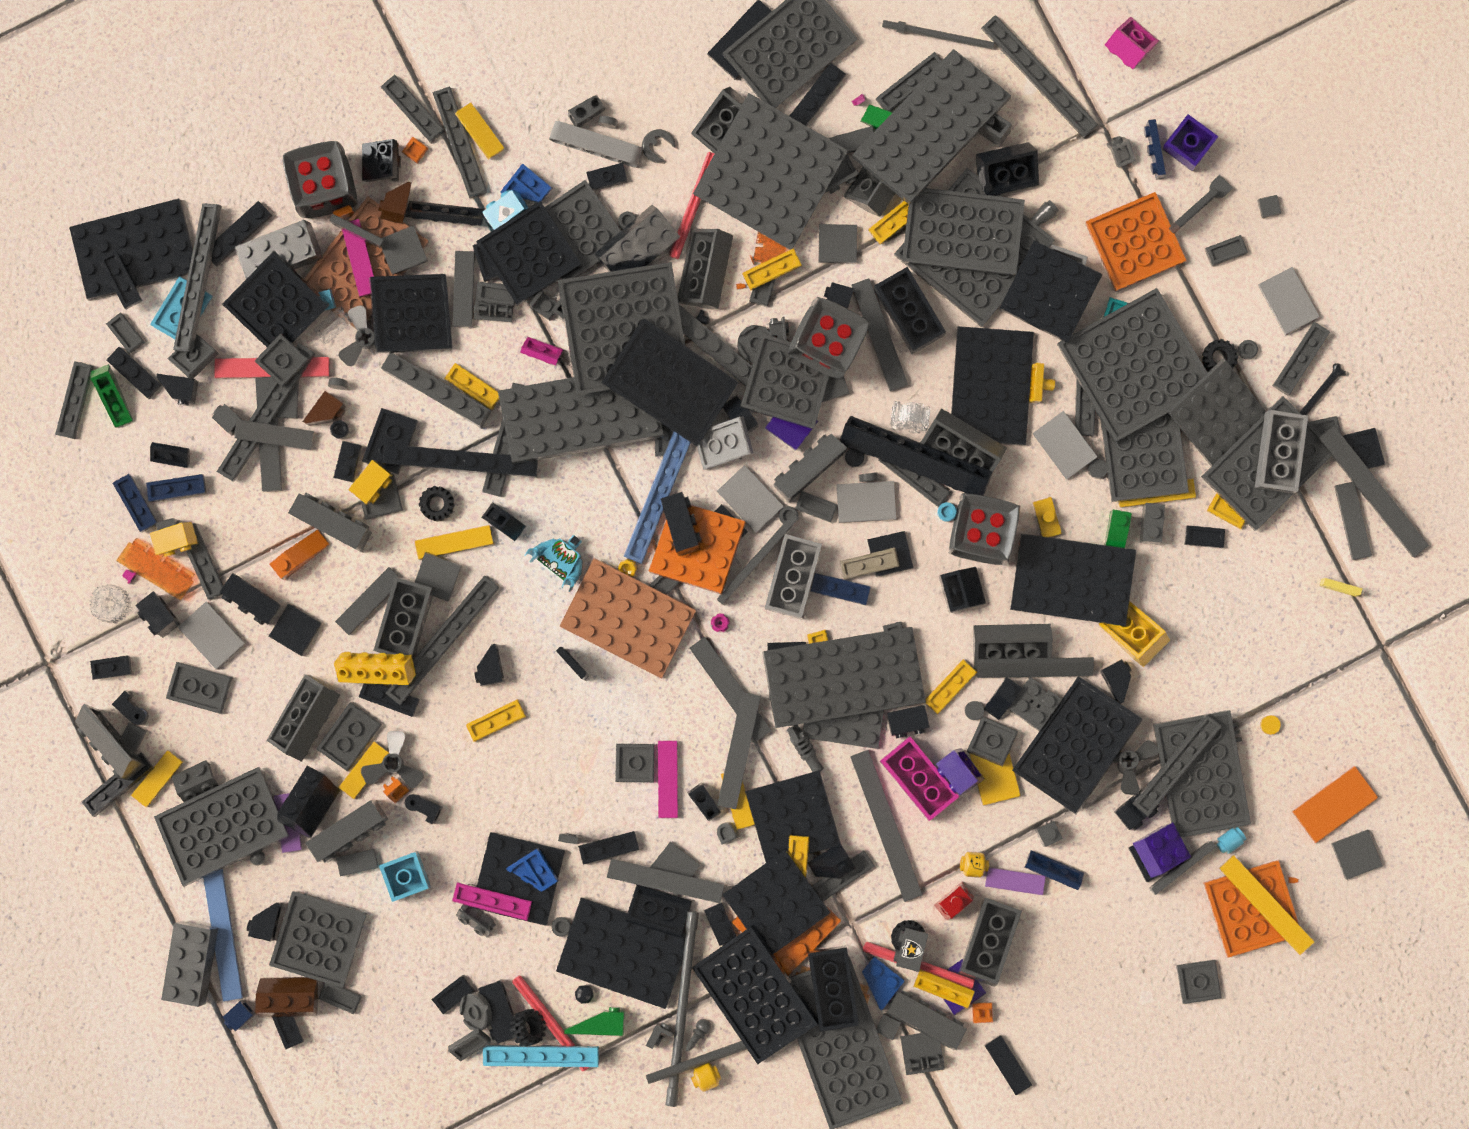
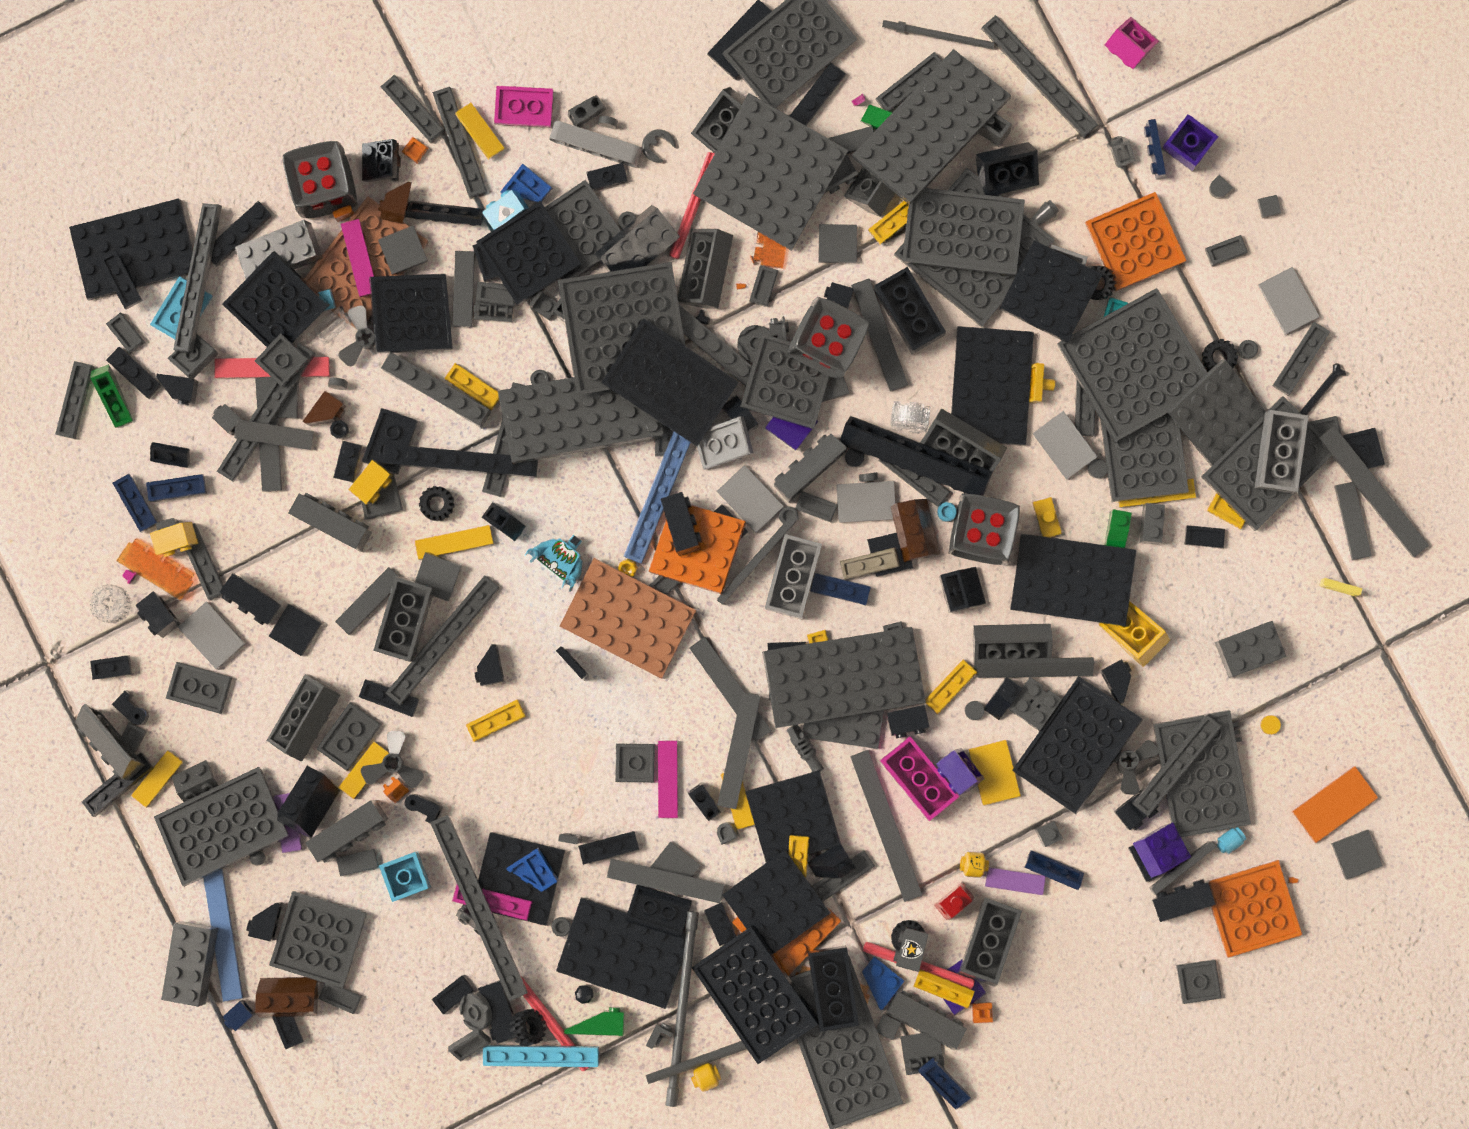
(299, 555): orange slope -> none
(357, 231): dark grey tile -> none
(374, 668): yellow brick -> none
(478, 907): none -> dark grey plate
(523, 106): none -> dark pink plate
(539, 376): none -> dark grey tile
(541, 351): dark pink plate -> none
(703, 1027): dark grey bar -> none
(725, 622): dark pink plate -> none
(771, 269): yellow tile -> none
(915, 529): none -> reddish brown slope
(944, 1084): none -> dark blue plate
(992, 741): dark grey tile -> none
(1008, 1065): black tile -> none
(1109, 283): none -> black tyre
(1184, 900): none -> black brick
(1193, 210): dark grey tile -> none
(1250, 649): none -> dark grey brick
(1266, 905): yellow tile -> none

